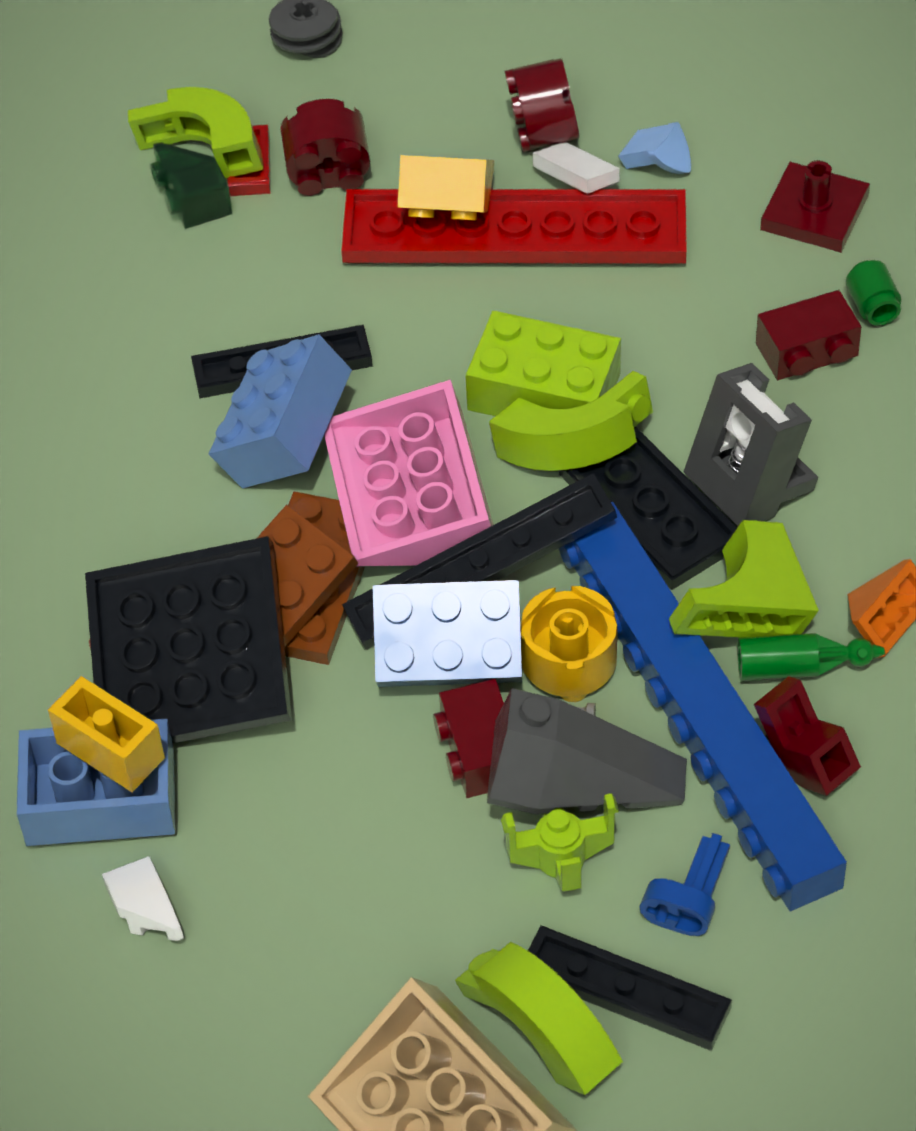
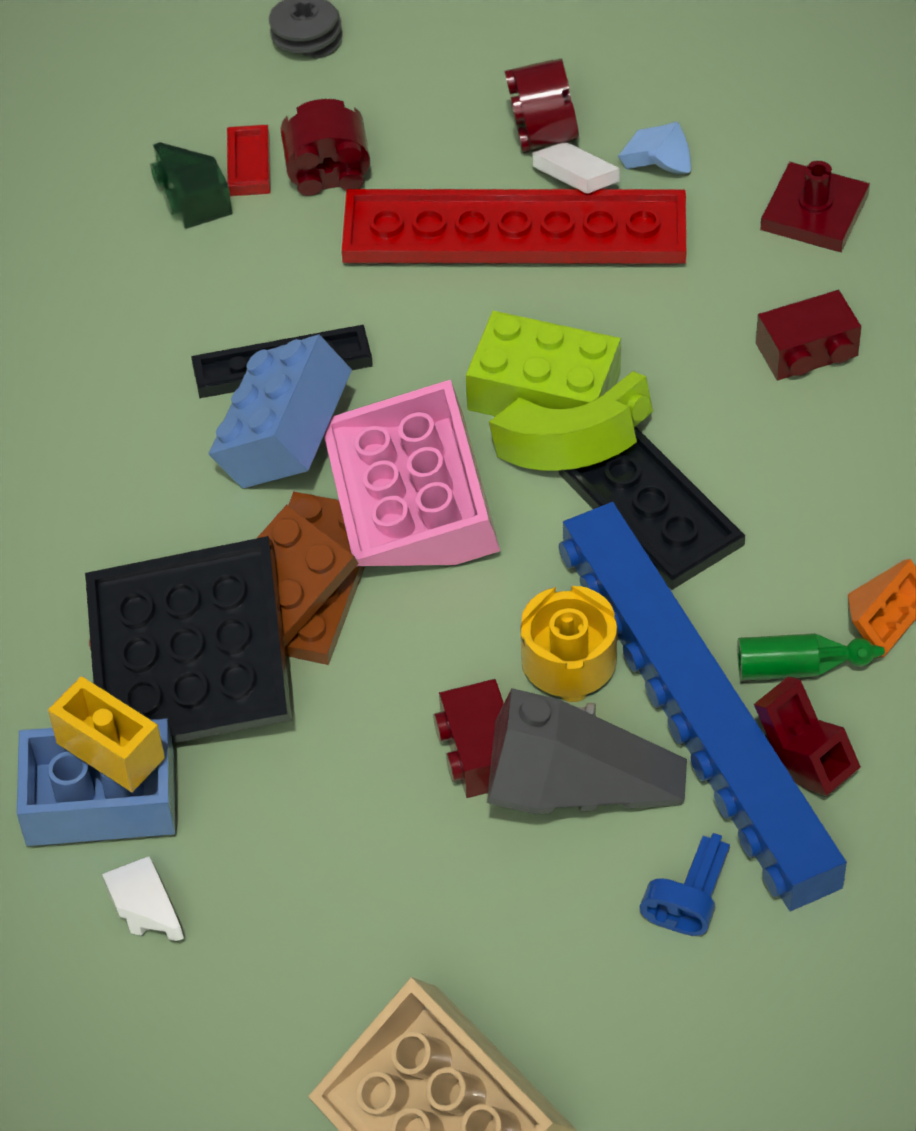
(204, 117): lime arch -> none
(444, 185): yellow slope -> none
(447, 633): brick -> none
(502, 546): black plate -> none
(546, 1012): lime arch -> none
(561, 842): lime piece -> none
(634, 989): black tile -> none
(749, 448): dark grey brick -> none
(761, 592): lime arch -> none
(874, 292): green brick -> none

